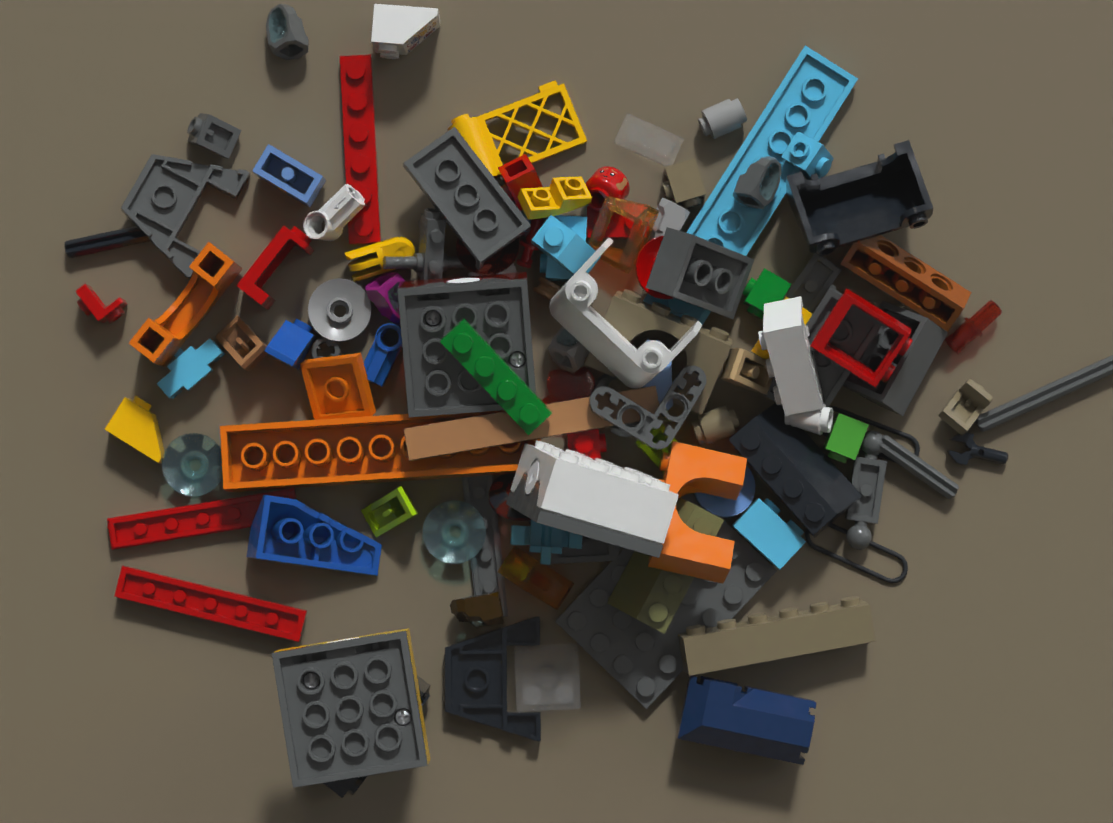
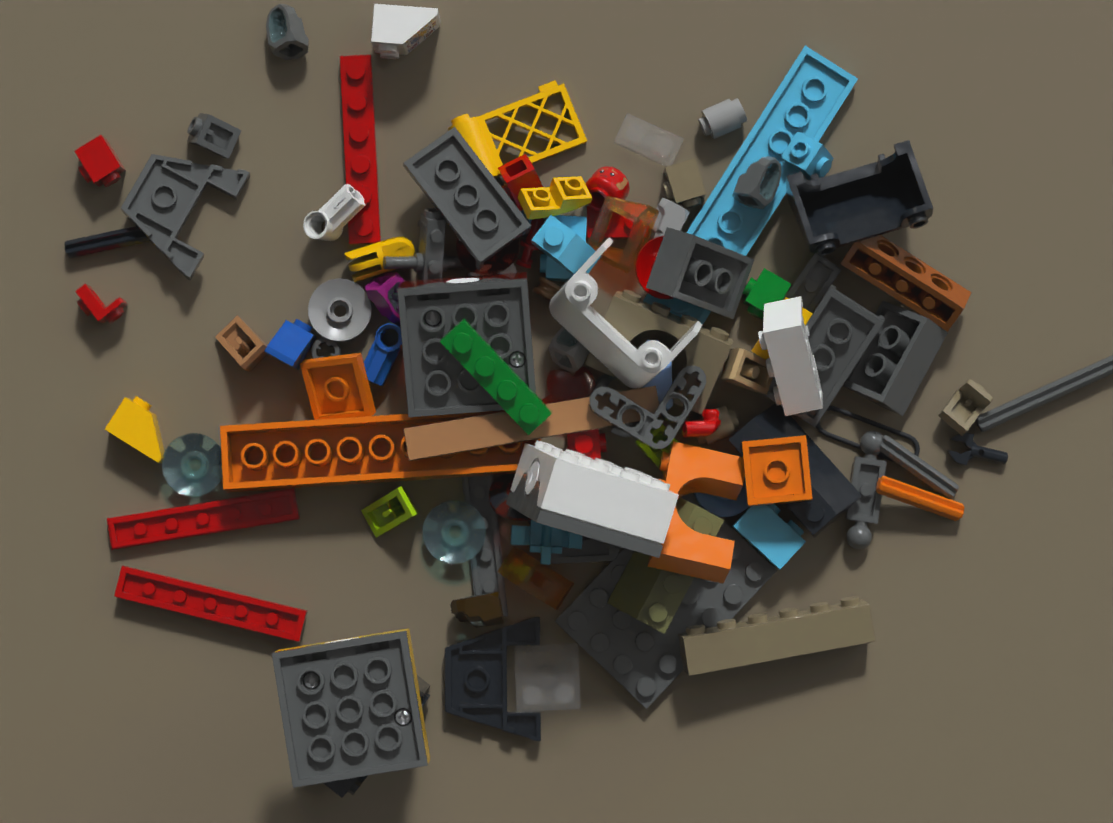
(99, 162): none -> red brick
(164, 336): orange arch -> none
(190, 368): medium azure piece -> none
(270, 261): red panel -> none
(289, 175): medium blue brick -> none
(300, 535): blue wedge -> none
(702, 428): none -> red arm
(746, 721): dark blue brick -> none
(777, 470): none -> orange plate
(812, 421): white cone -> none
(832, 322): red window -> none
(845, 438): bright green brick -> none
(857, 566): black piece -> none
(920, 498): none -> orange axle
(973, 326): clear red axle -> none

